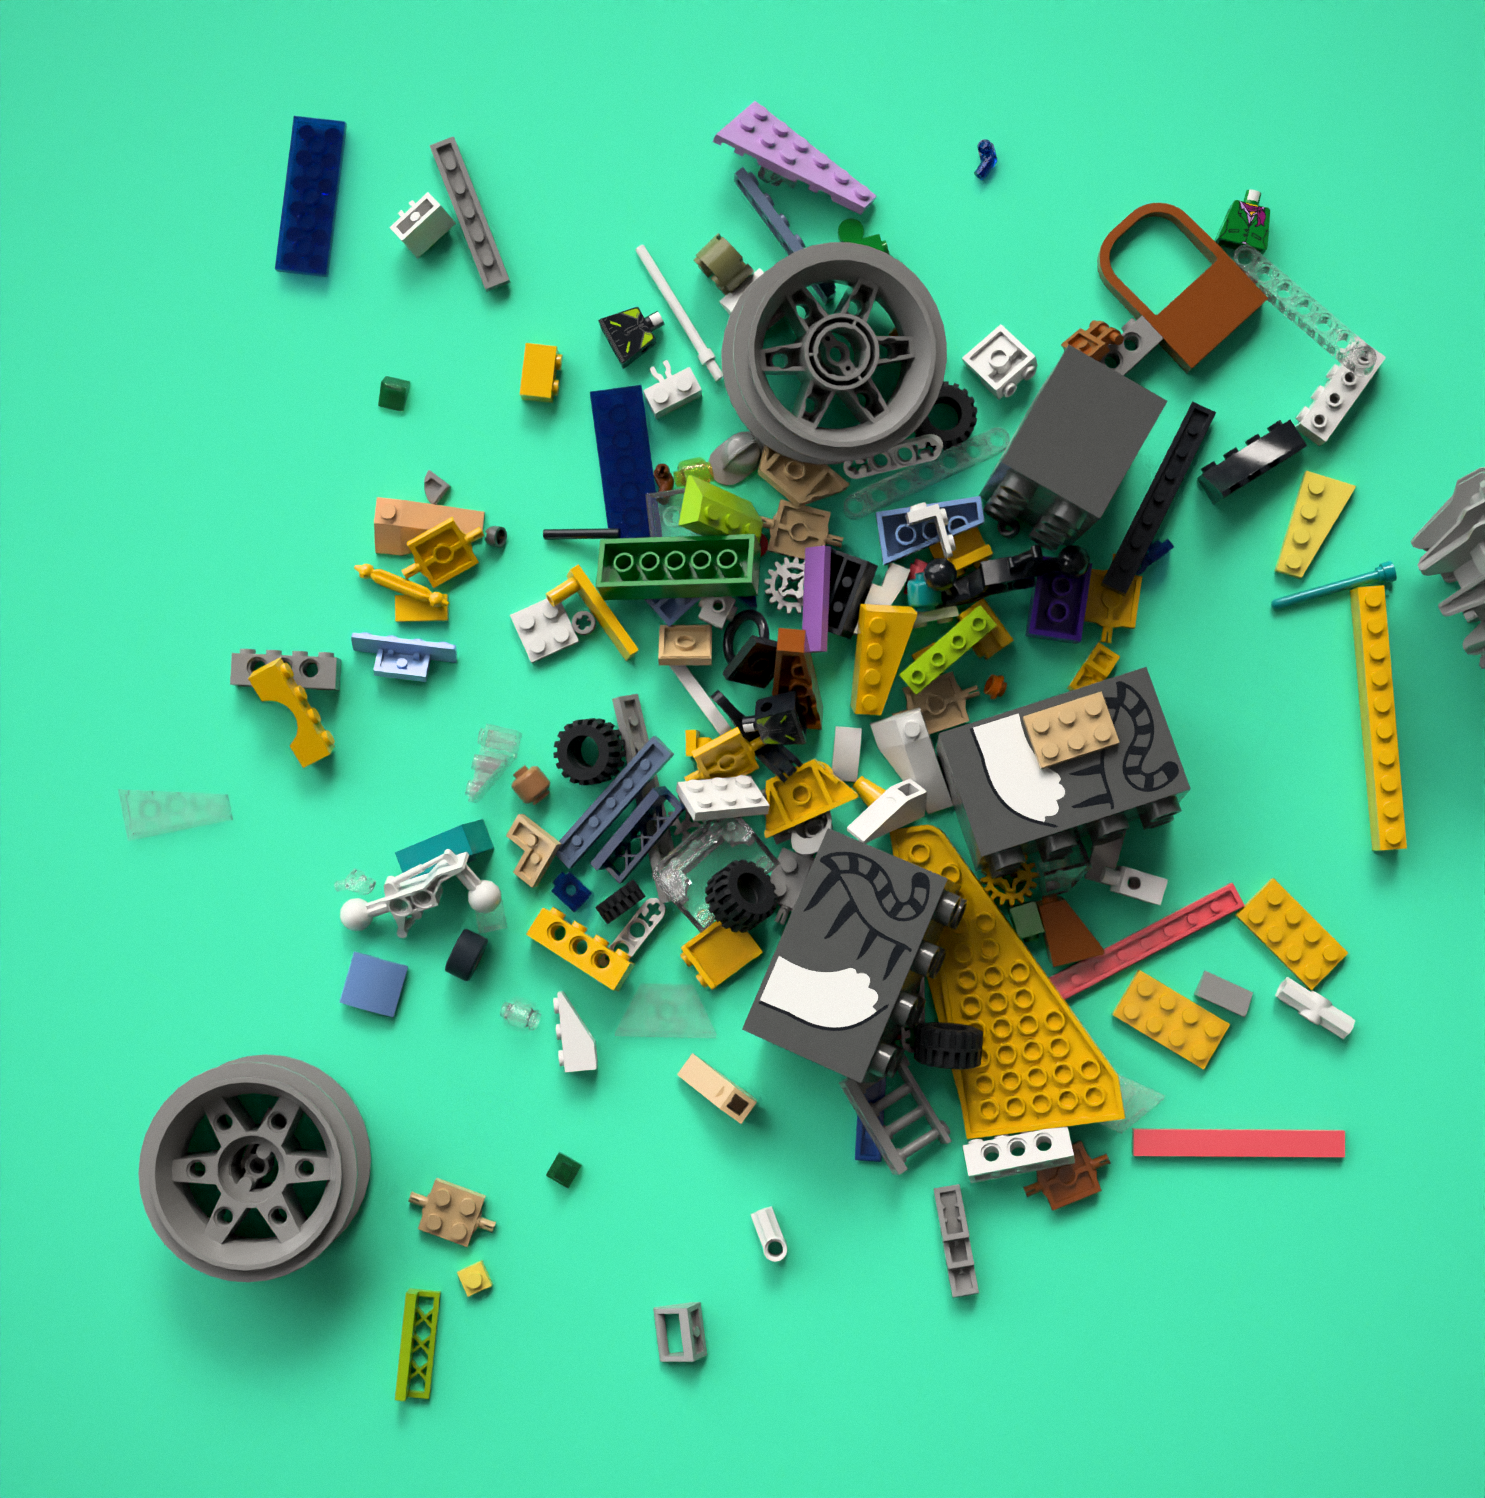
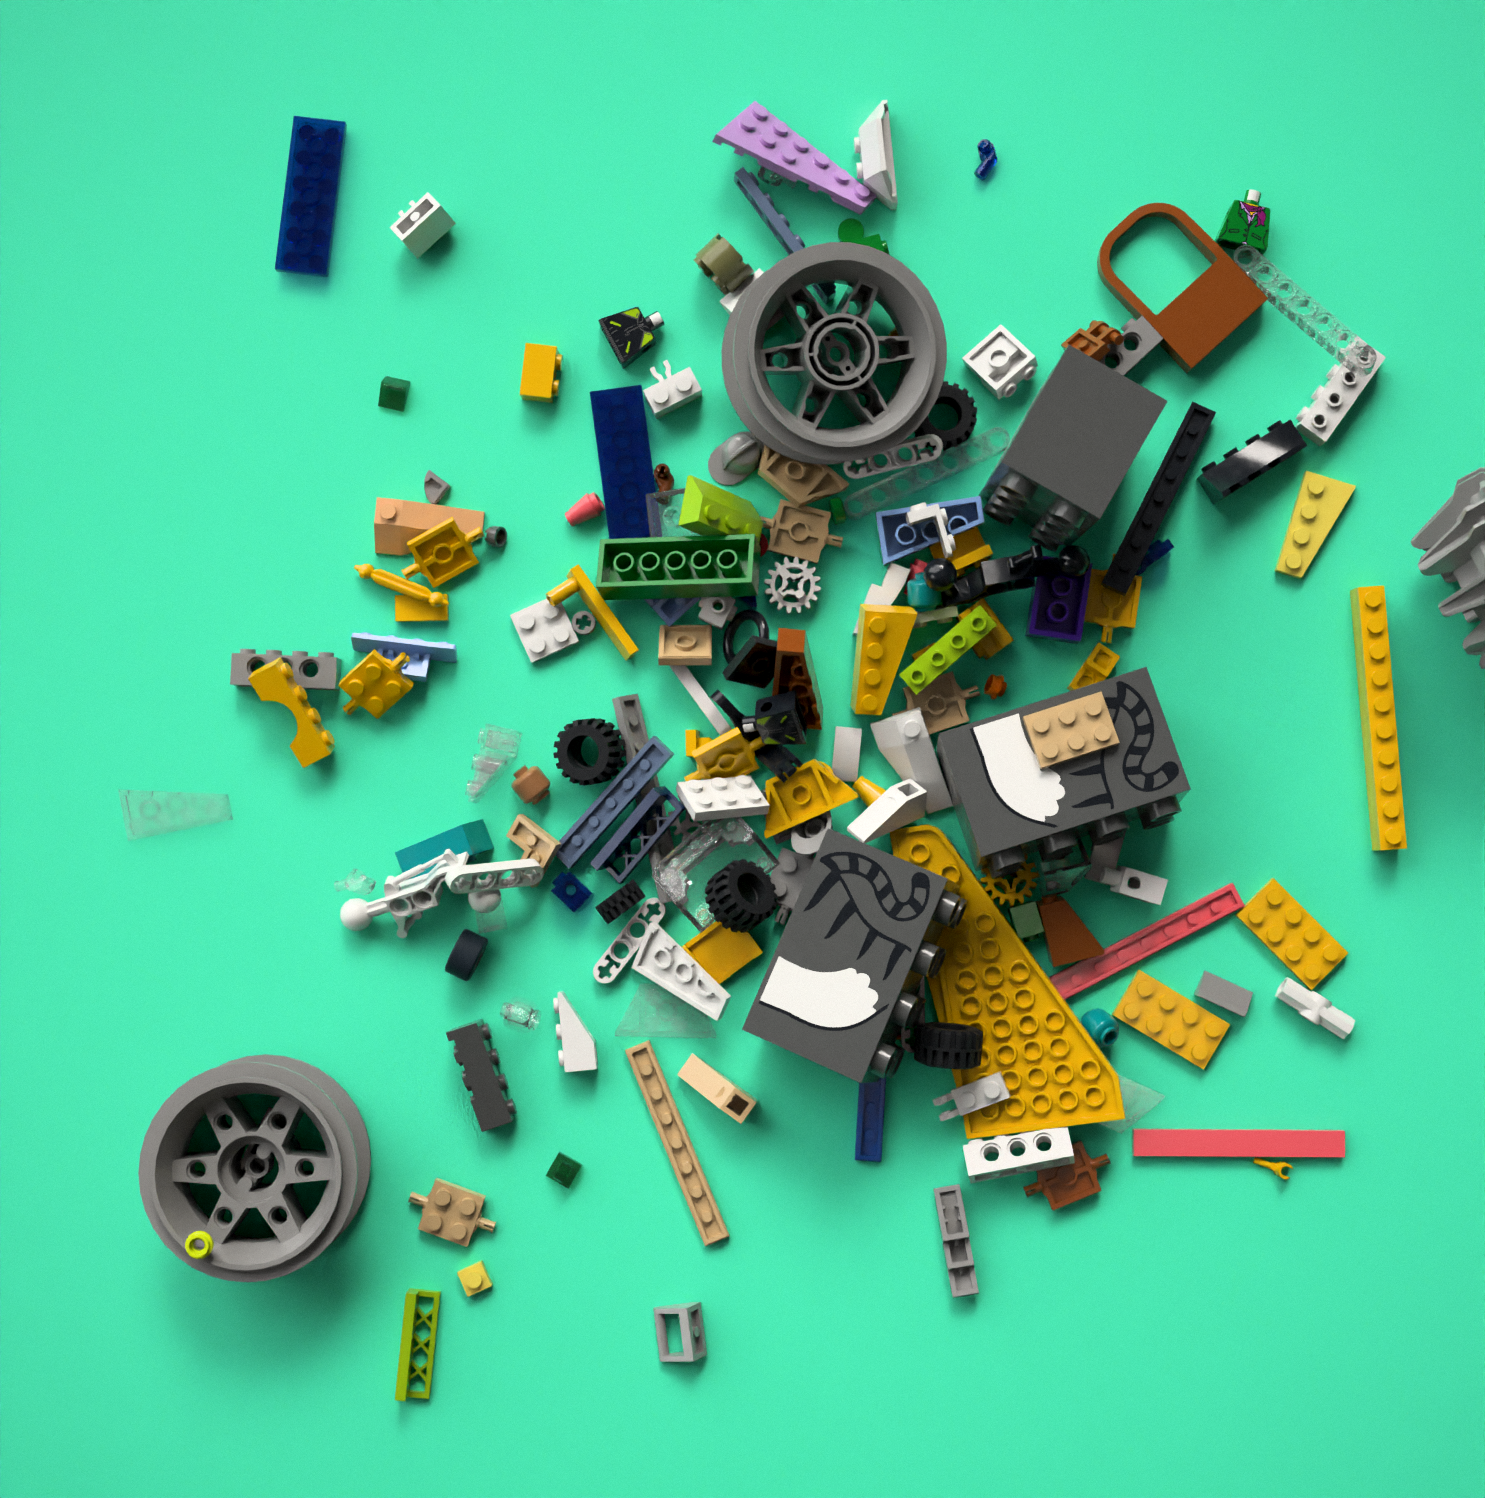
(195, 1252): none -> neon yellow plate
(373, 984): medium blue slope -> none
(376, 683): none -> yellow plate
(470, 214): light grey plate -> none
(482, 1074): none -> dark grey wedge
(524, 873): none -> white beam
(544, 930): yellow brick -> none
(585, 509): none -> coral cone
(596, 533): black bar -> none
(675, 970): none -> white wing
(677, 1143): none -> tan tile
(696, 467): clear yellow head -> none
(705, 355): white bar -> none
(769, 1231): white piece -> none
(816, 596): medium lavender tile -> none
(837, 510): none -> green tile
(848, 589): black wedge -> none
(876, 156): none -> white wedge
(884, 1134): light grey fence -> none
(974, 1095): none -> white hinge
(1007, 534): dark grey hinge -> none
(1101, 1027): none -> teal head
(1276, 1167): none -> yellow hand
(1384, 573): teal piece -> none

